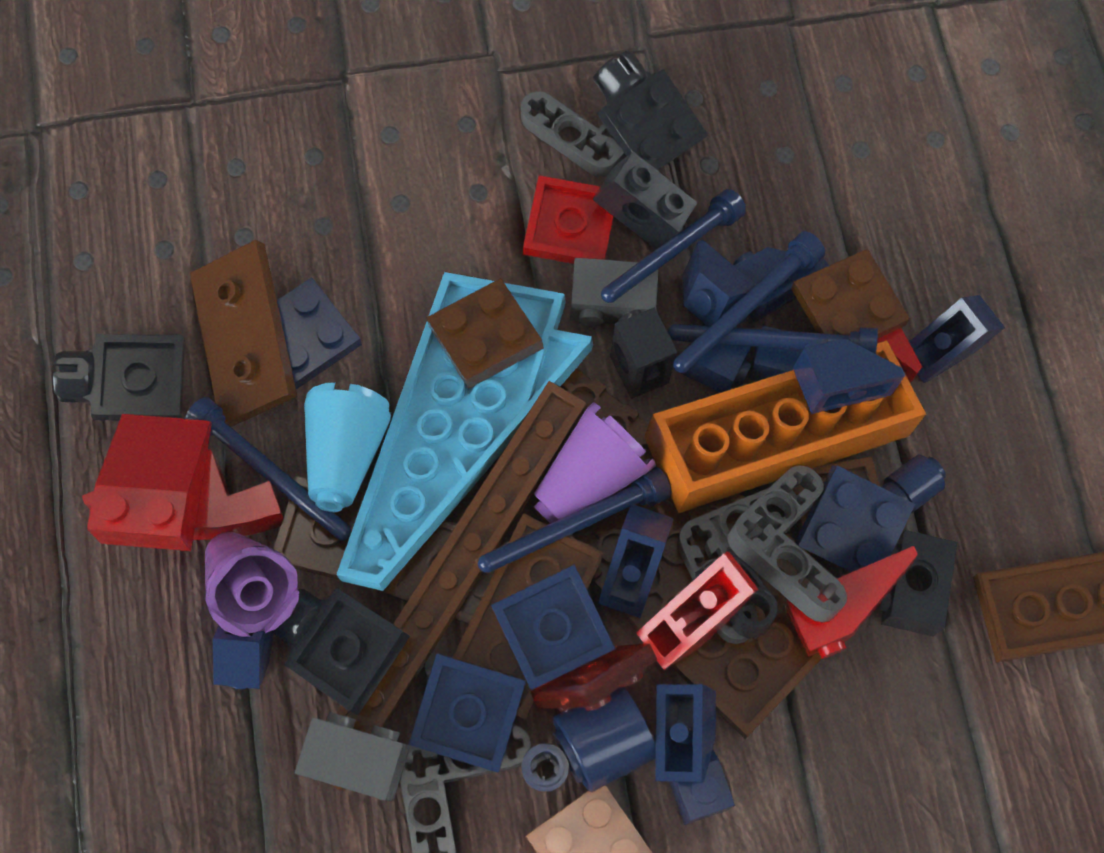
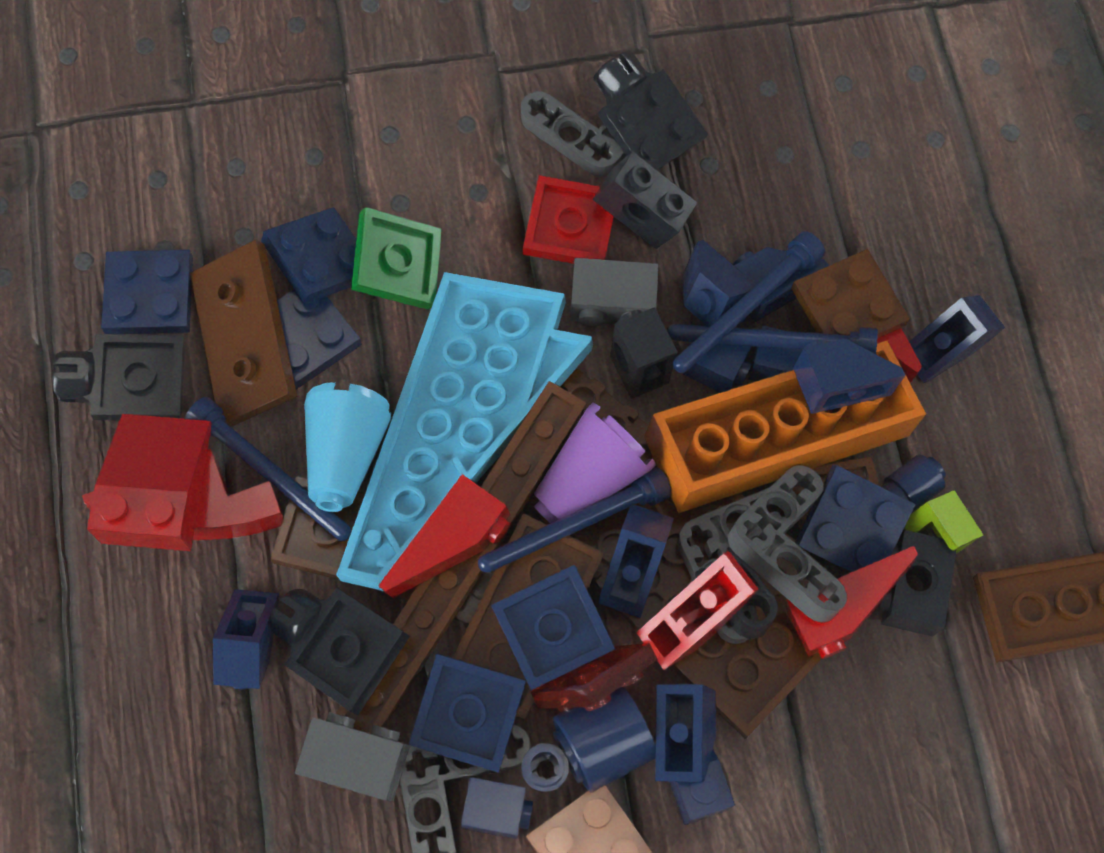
(147, 292): none -> dark blue plate
(248, 585): medium lavender cone -> none
(314, 254): none -> dark blue plate
(396, 258): none -> green plate
(453, 533): none -> red slope
(485, 333): reddish brown plate -> none
(496, 808): none -> dark blue brick
(723, 210): dark blue piece -> none
(947, 519): none -> lime panel

